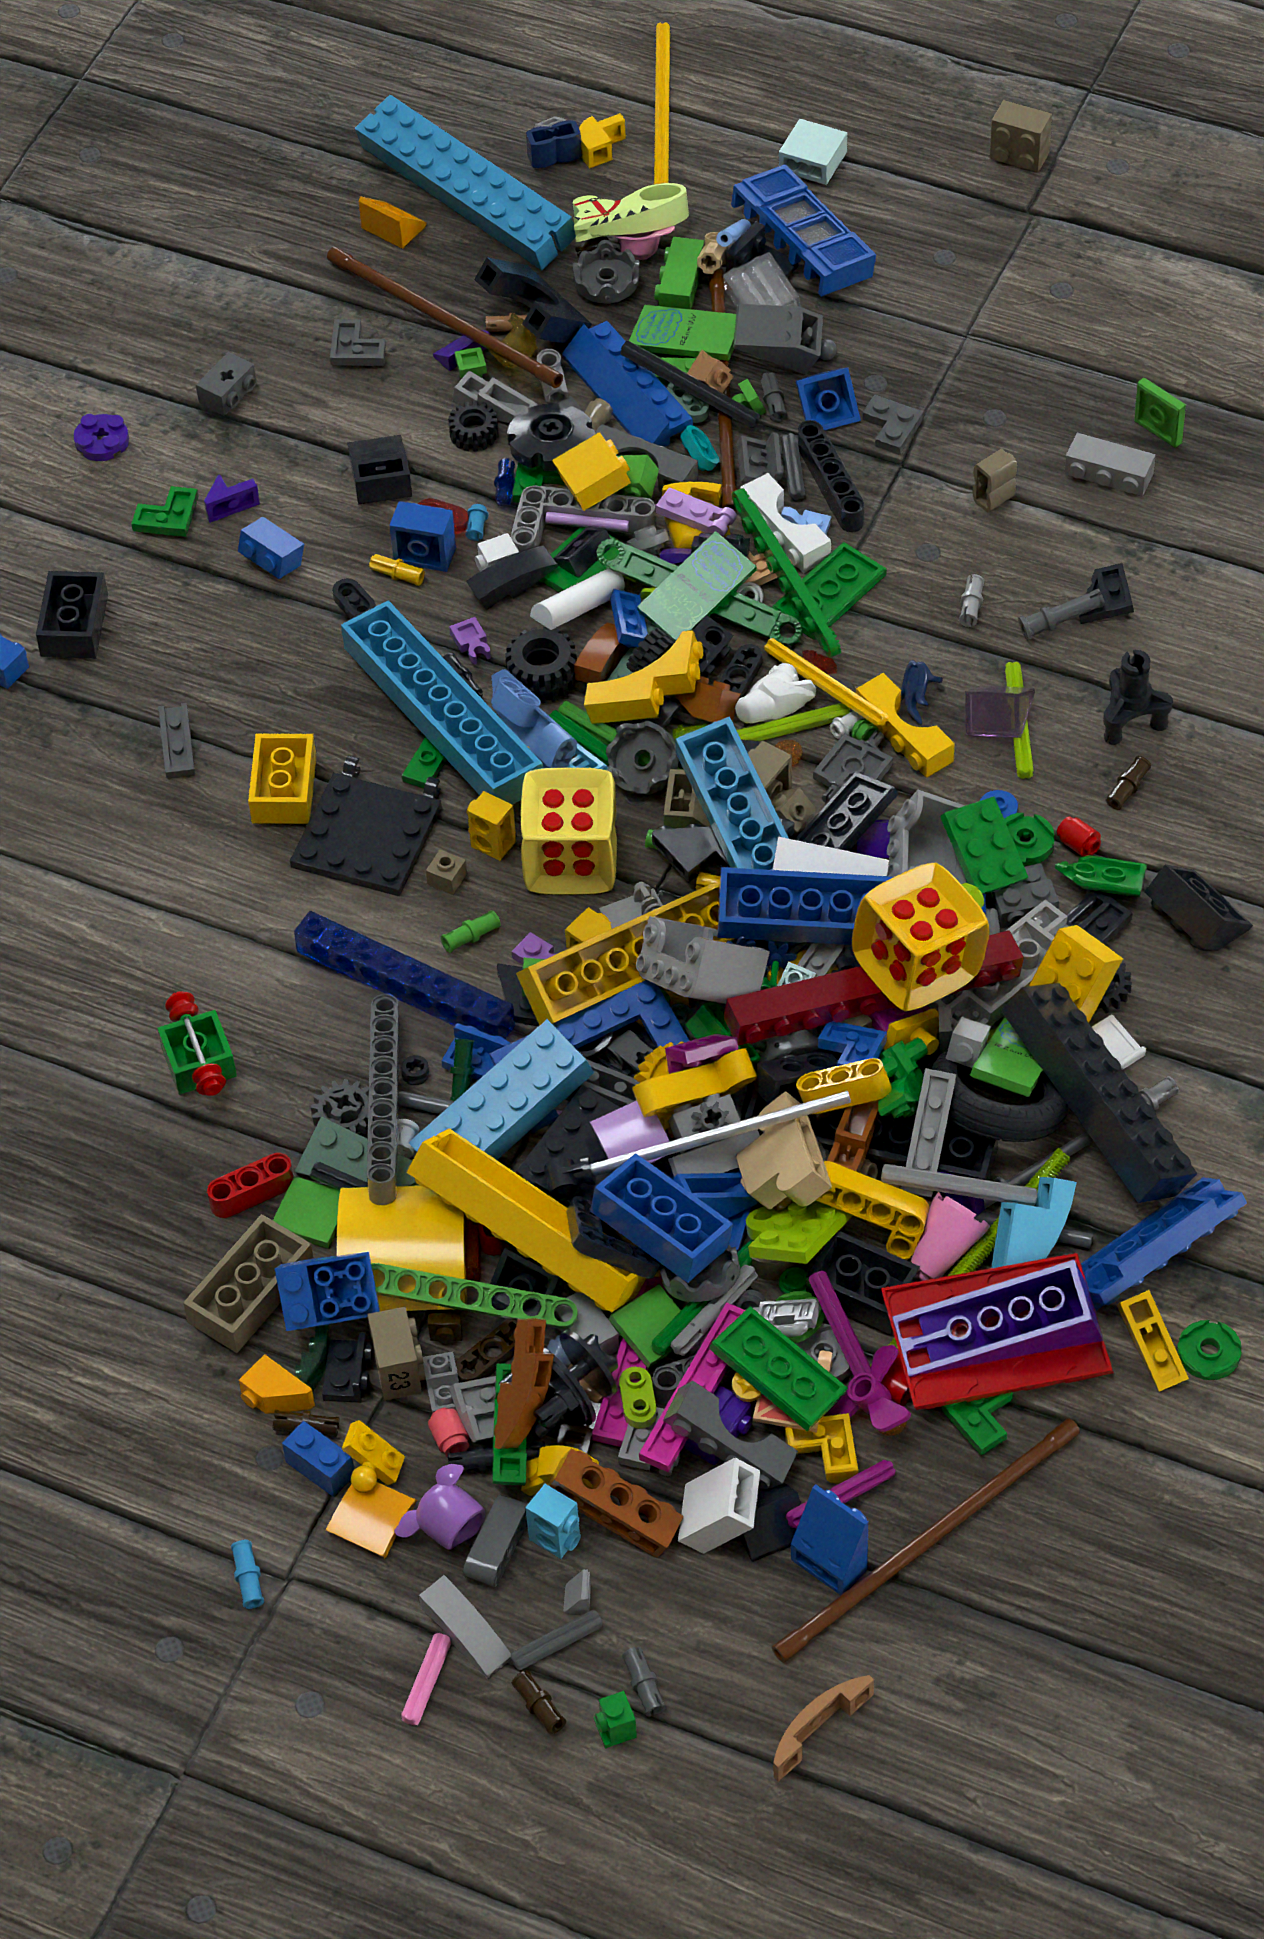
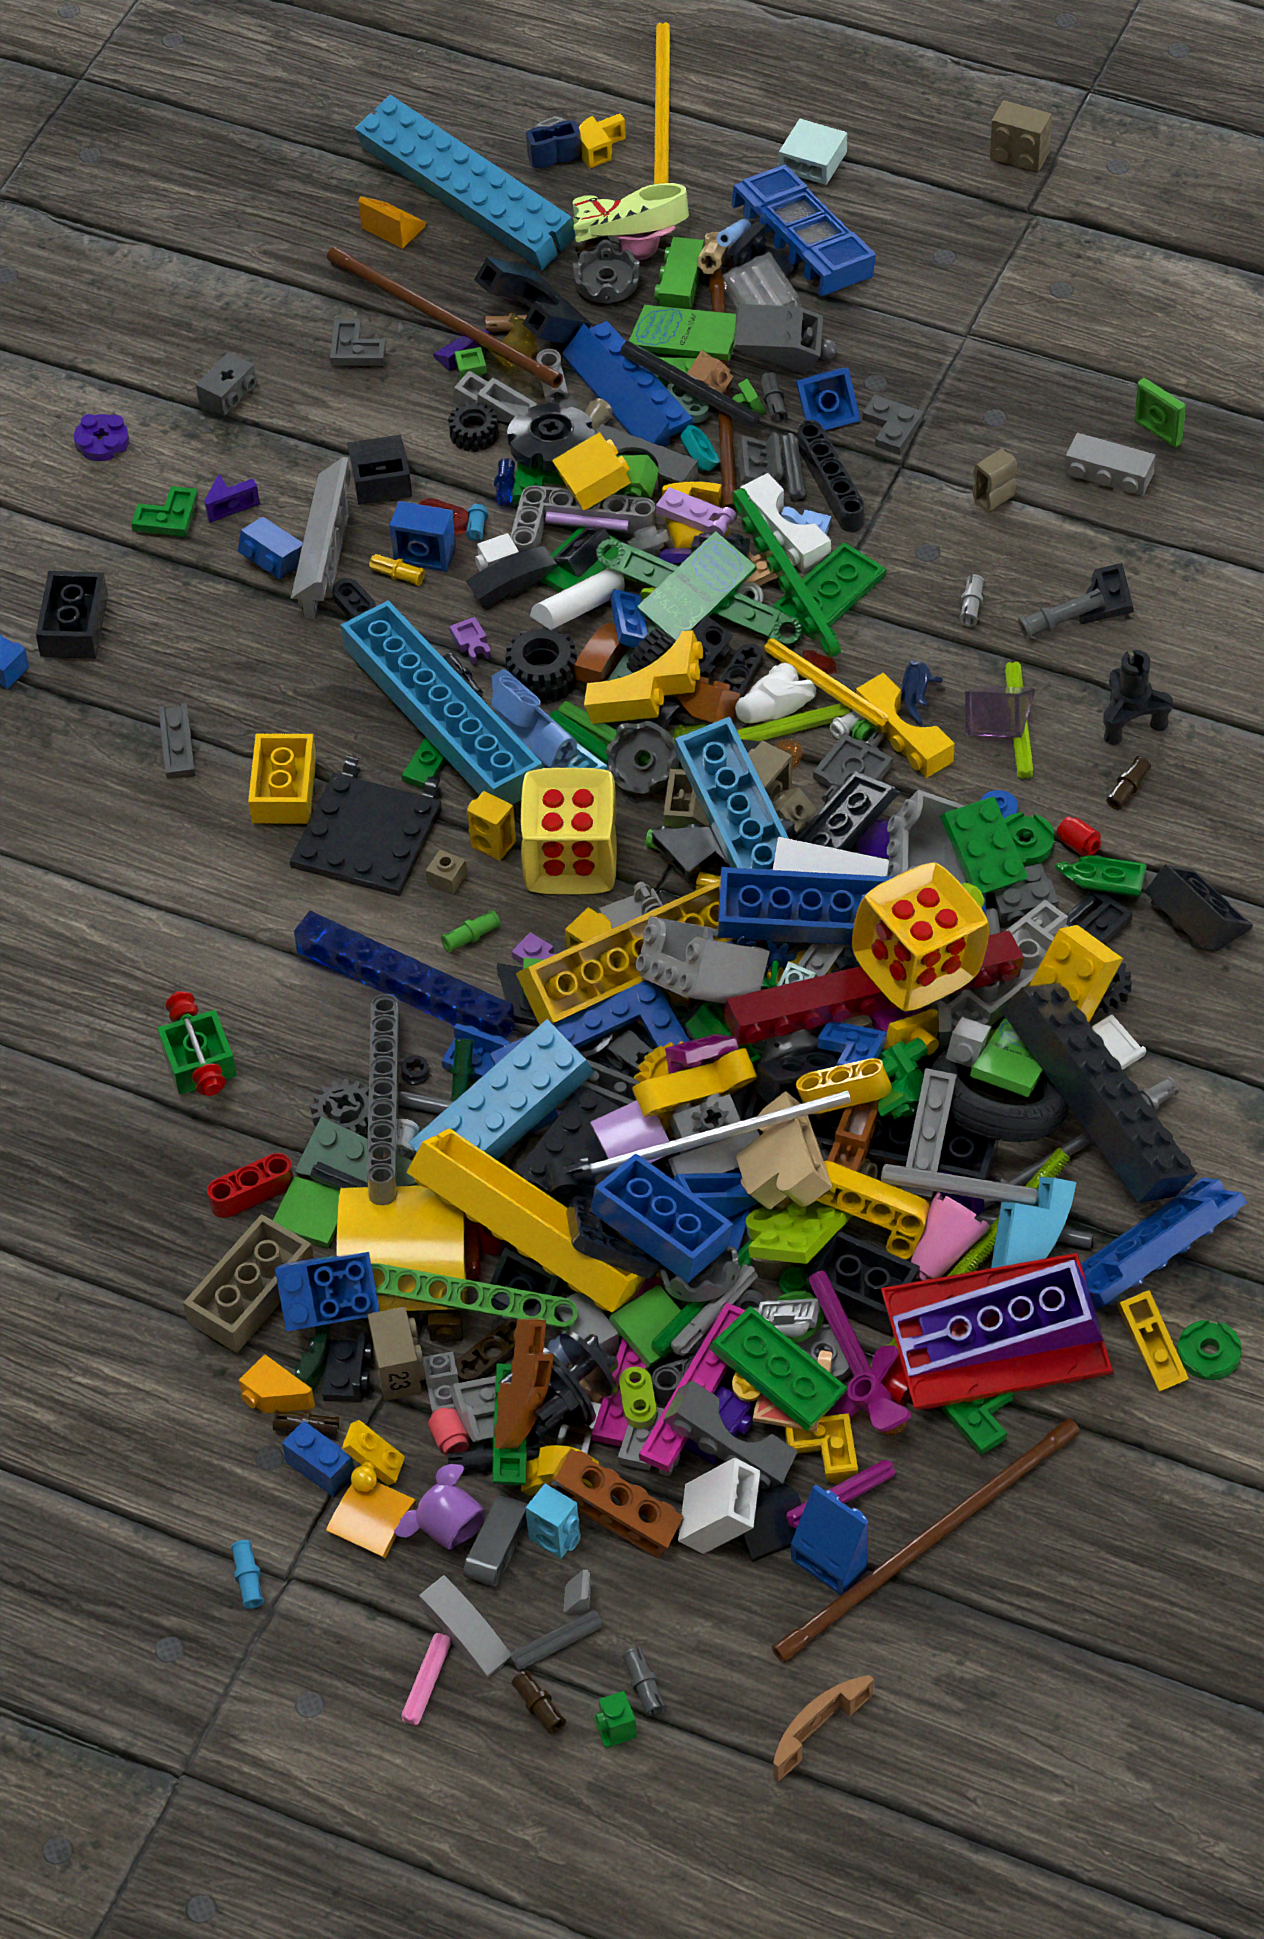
(323, 538): none -> light grey slope

